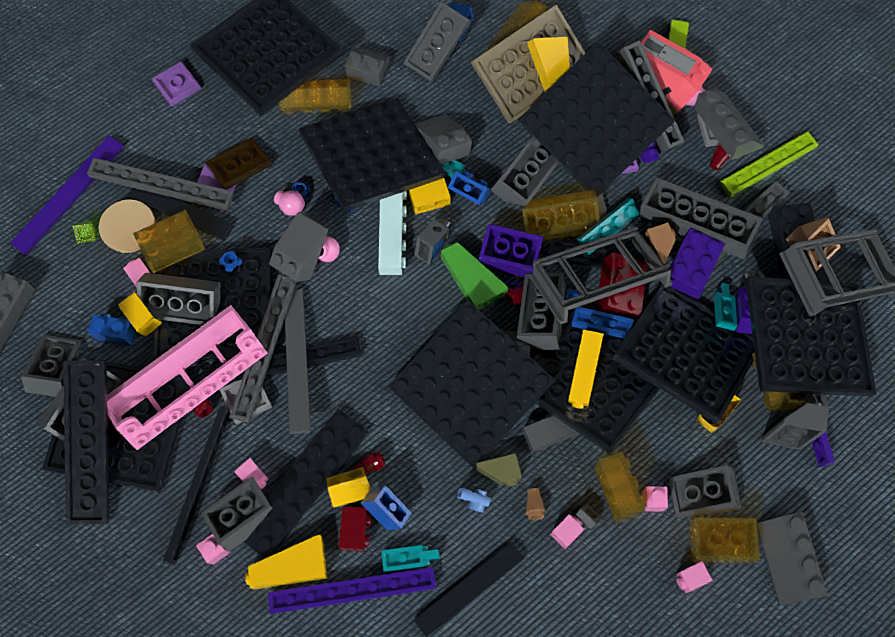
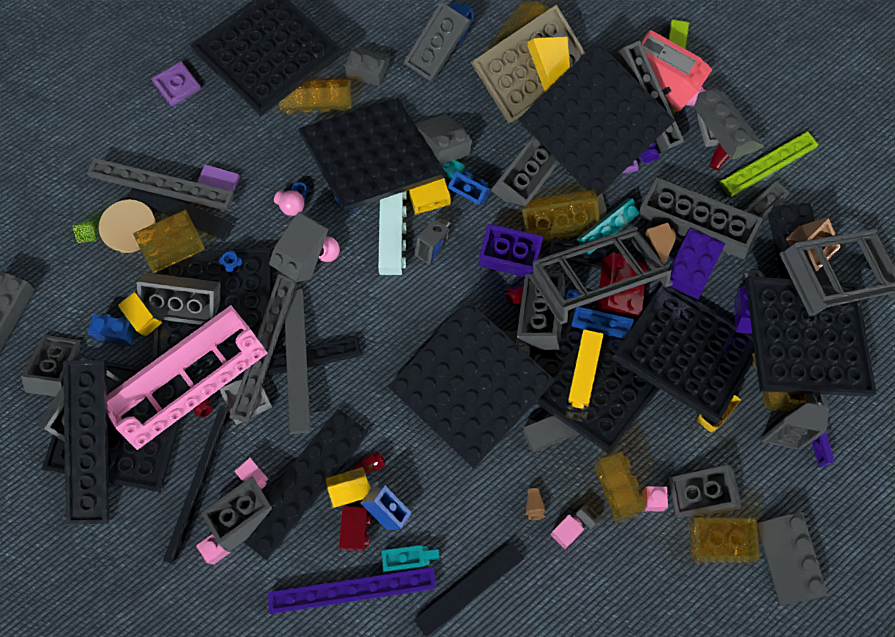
(63, 198): dark purple tile -> none
(135, 270): bright pink brick -> none
(238, 163): dark brown tile -> none
(291, 566): yellow slope -> none
(472, 277): bright green slope -> none
(477, 499): medium blue plate -> none
(501, 470): olive slope -> none
(693, 577): bright pink brick -> none
(725, 308): teal hinge -> none

